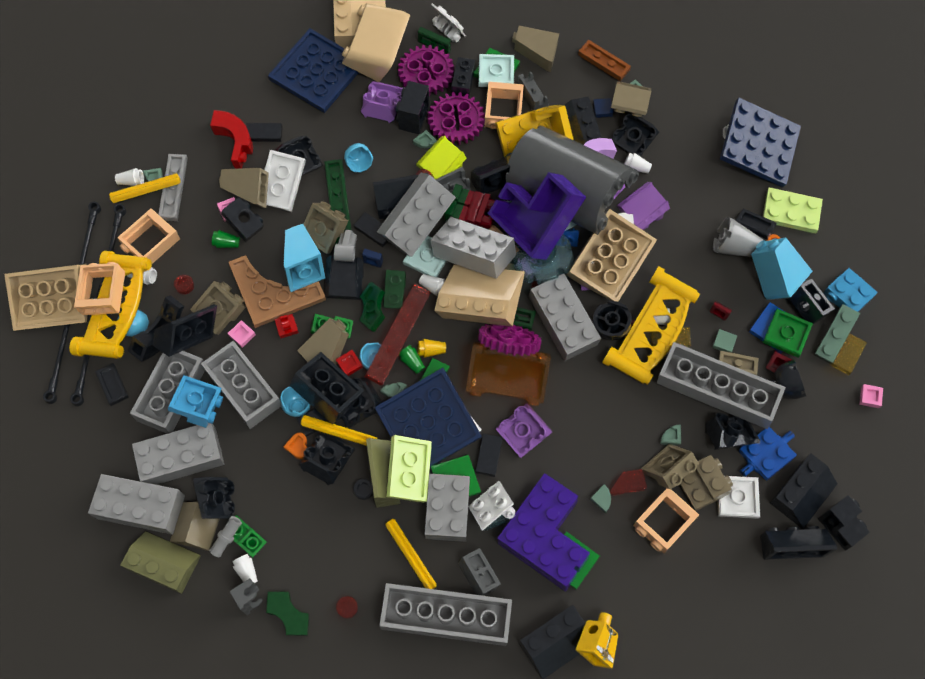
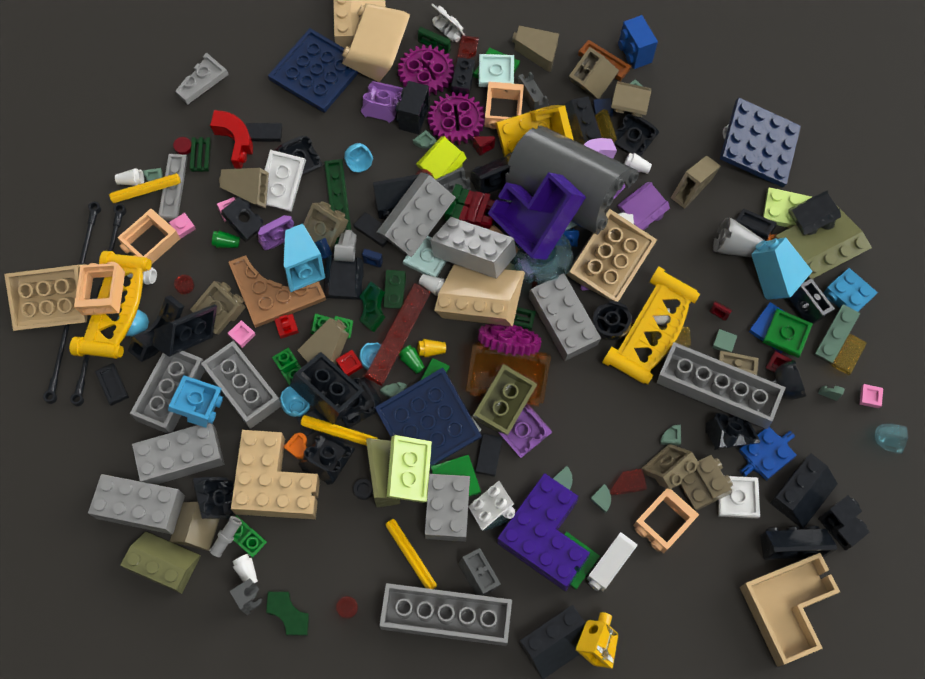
(182, 145): none -> dark red tile
(182, 225): none -> bright pink plate
(200, 141): none -> dark green tile
(202, 79): none -> light grey wing
(261, 485): none -> tan piece
(273, 233): none -> medium lavender slope
(286, 364): none -> green slope
(324, 248): none -> dark blue tile
(468, 47): none -> clear red tile
(483, 144): none -> dark red slope
(504, 400): none -> olive slope
(564, 478): none -> sand green tile
(593, 73): none -> dark tan slope
(605, 125): none -> clear yellow tile
(611, 562): none -> white slope
(637, 42): none -> blue brick
(695, 181): none -> dark tan slope
(779, 603): none -> tan piece
(815, 213): none -> black slope
(828, 247): none -> olive slope
(832, 393): none -> sand green tile
(891, 437): none -> clear light blue brick

